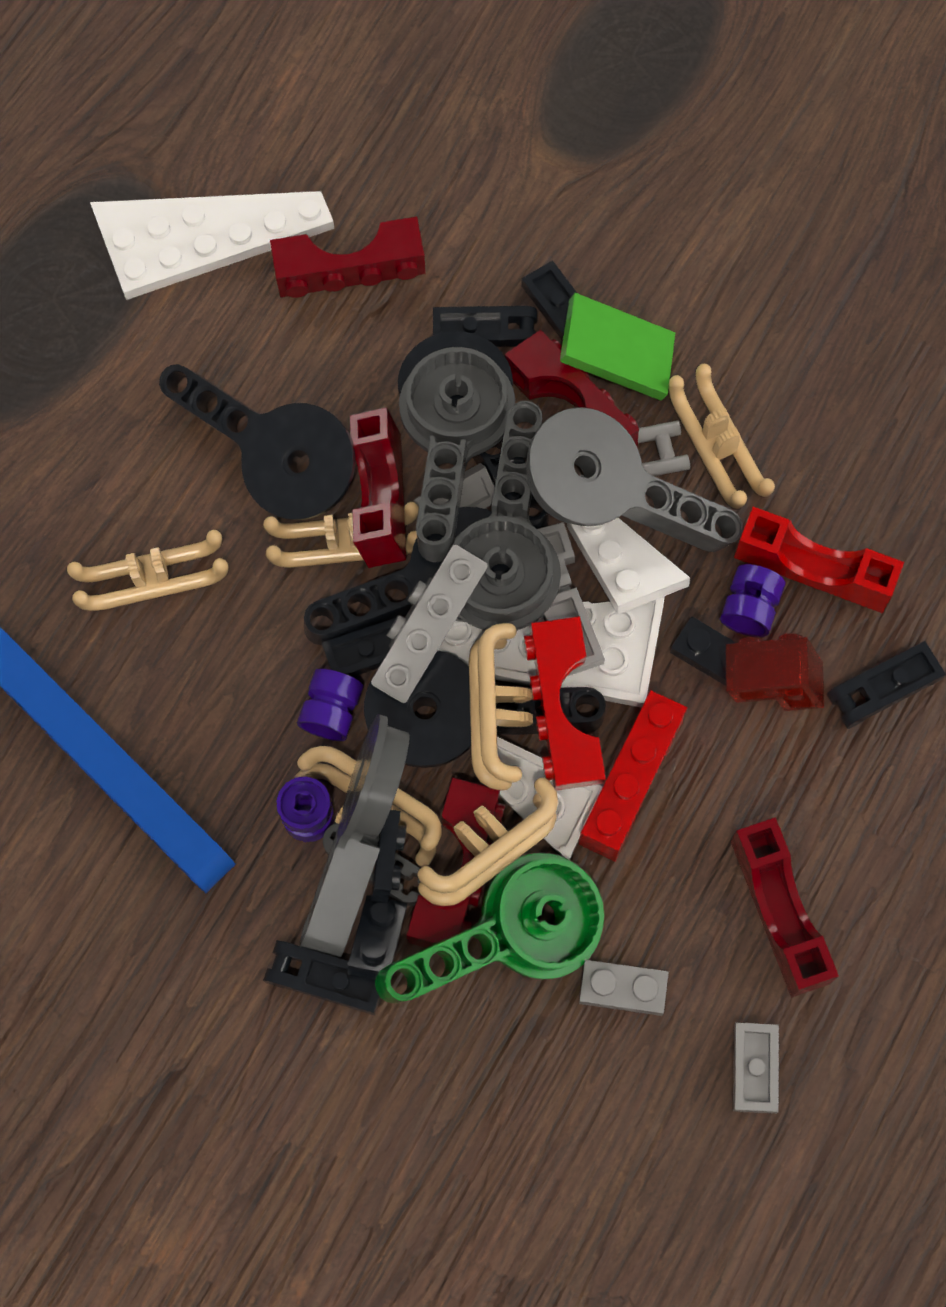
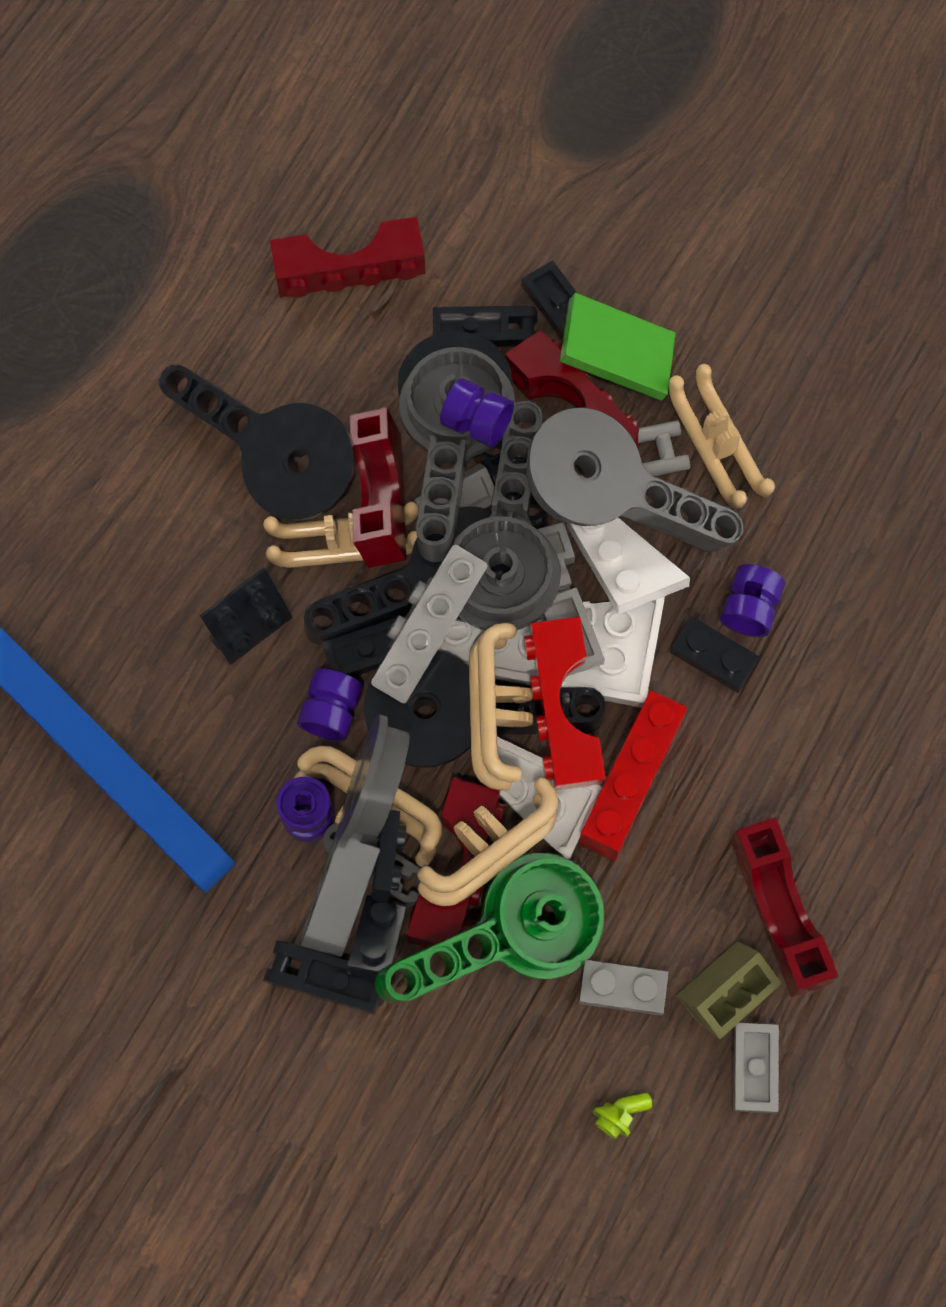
(149, 574): tan piece -> none
(181, 238): white wing -> none
(246, 616): none -> black hinge
(473, 411): none -> dark purple wheel
(615, 1118): none -> lime plate
(729, 989): none -> olive brick
(776, 670): clear red brick -> none
(853, 575): red arch -> none
(887, 684): black plate -> none

